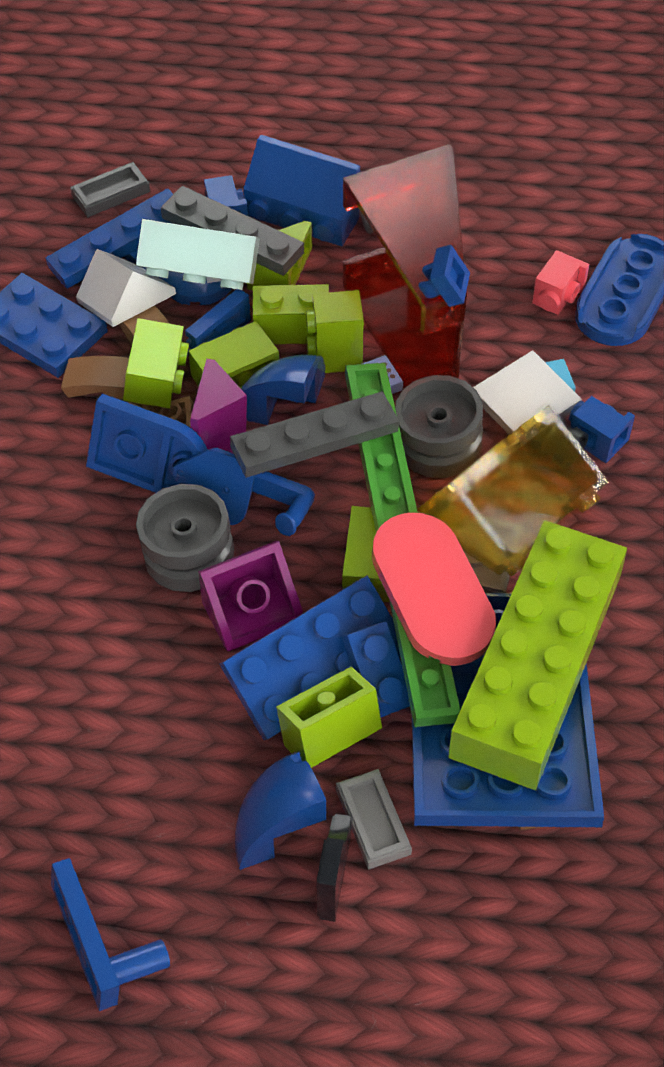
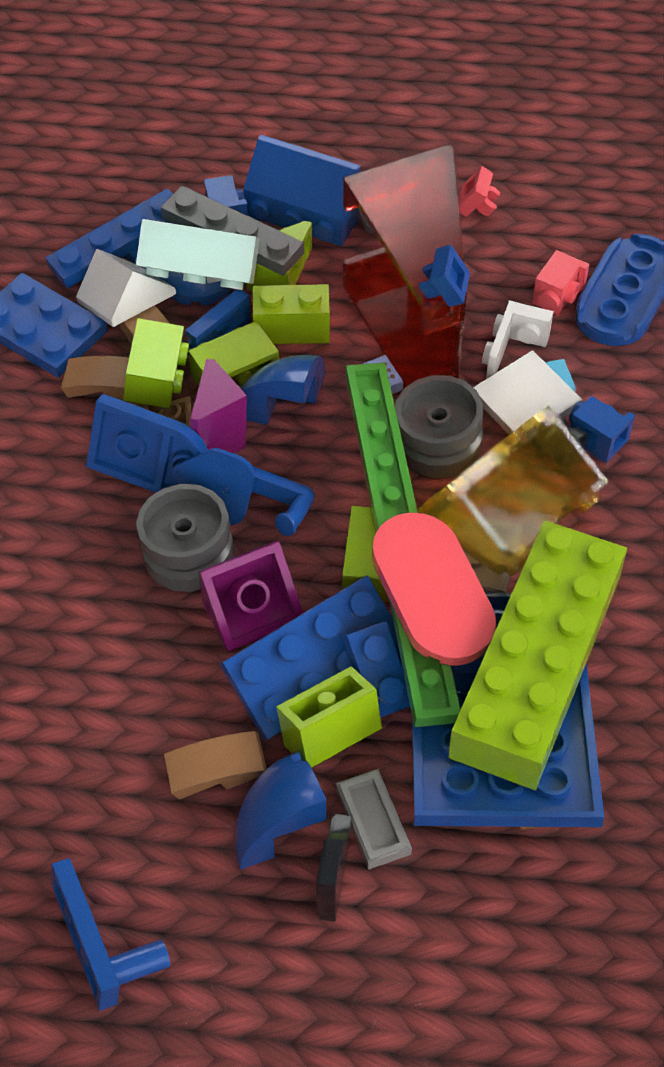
(110, 189): dark grey tile -> none
(215, 761): none -> medium nougat slope
(314, 434): dark grey plate -> none
(336, 329): lime brick -> none
(478, 194): none -> coral tile
(519, 323): none -> white bracket

